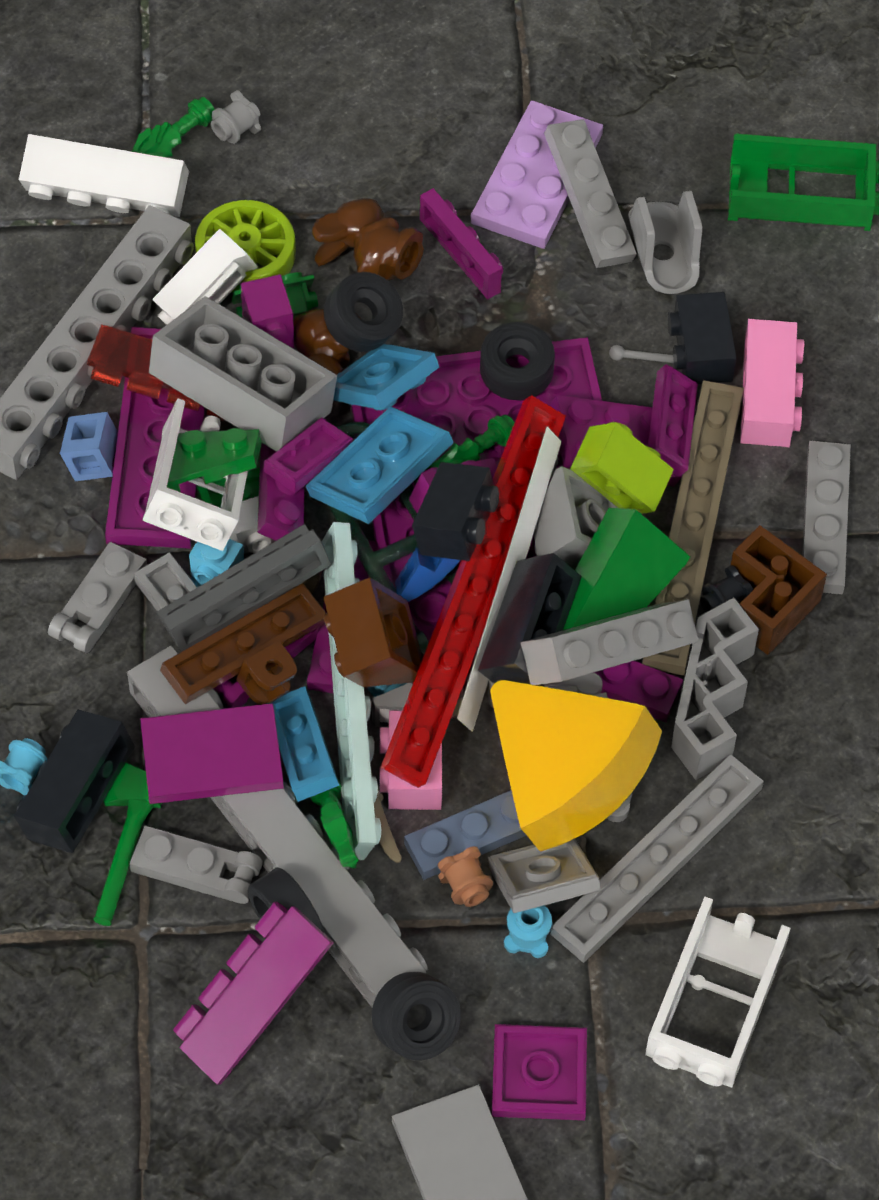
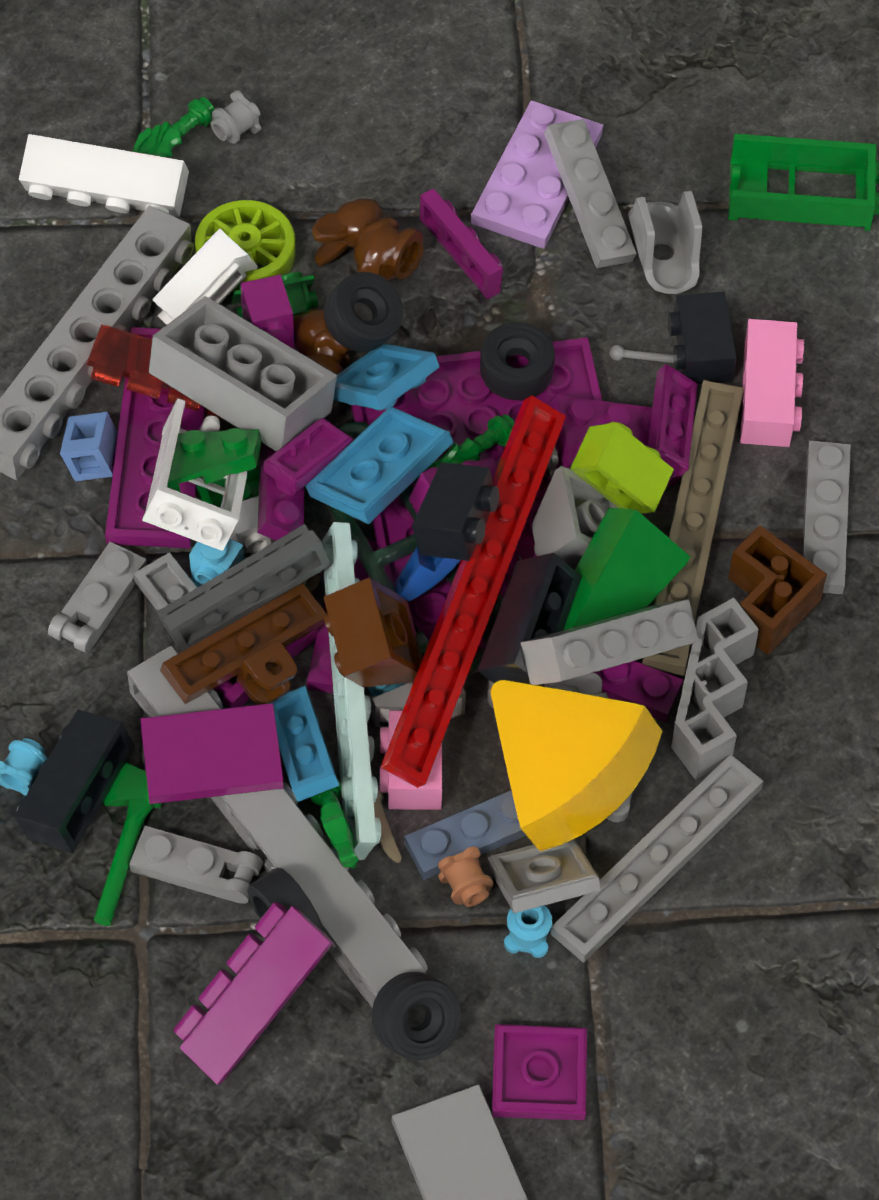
(518, 551): white sticker -> none
(731, 587): black brick -> none
(732, 947): white door -> none

